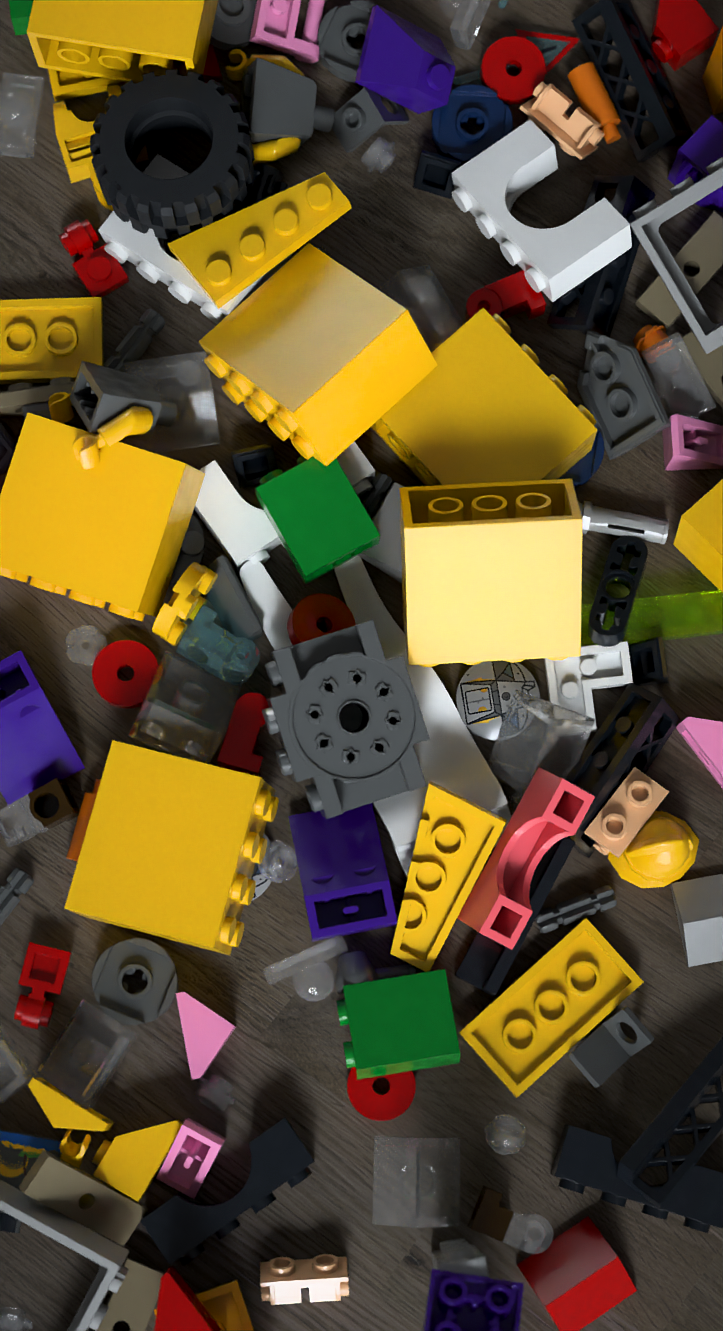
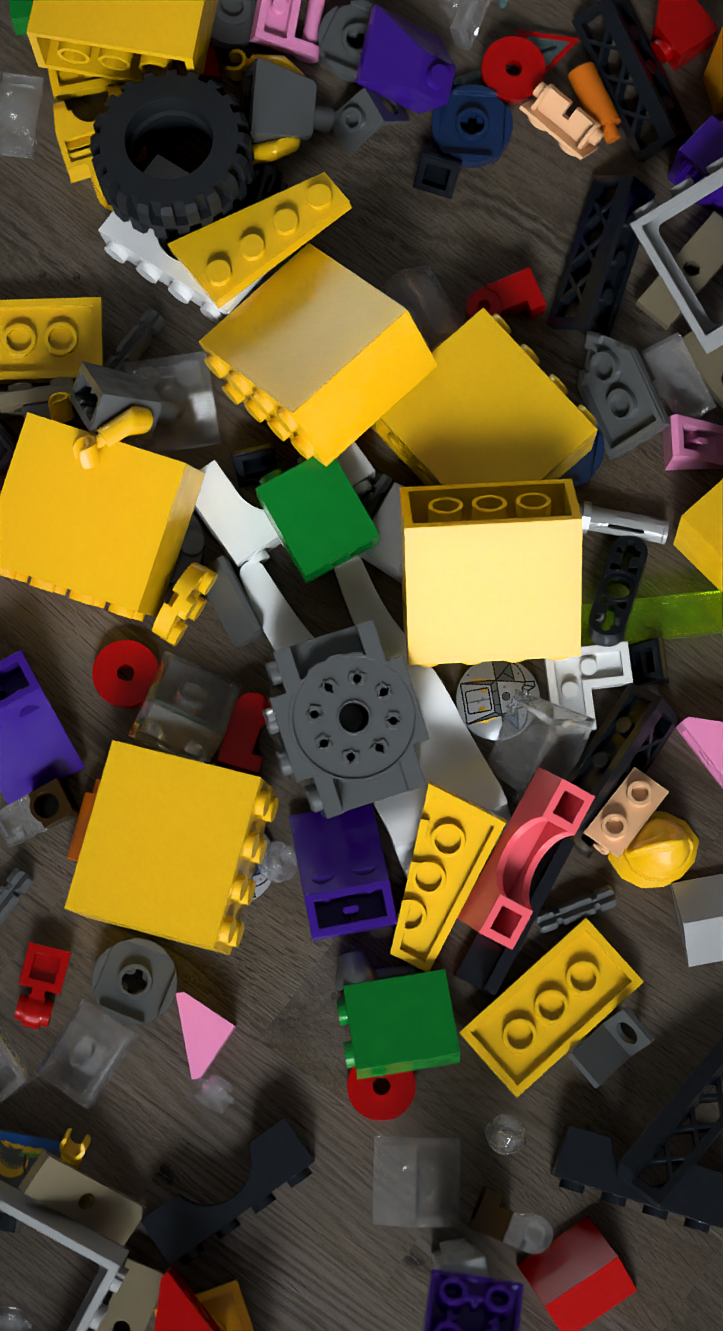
(64, 1111): yellow slope -> none
(77, 637): clear plate -> none
(97, 268): red plate -> none
(135, 1158): yellow slope -> none
(190, 1157): bright pink slope -> none
(218, 649): clear light blue leg -> none
(284, 1277): light nougat hinge -> none
(311, 974): clear tile -> none
(318, 609): red piece -> none
(379, 155): clear plate -> none
(551, 257): white arch -> none
(648, 337): orange plate -> none

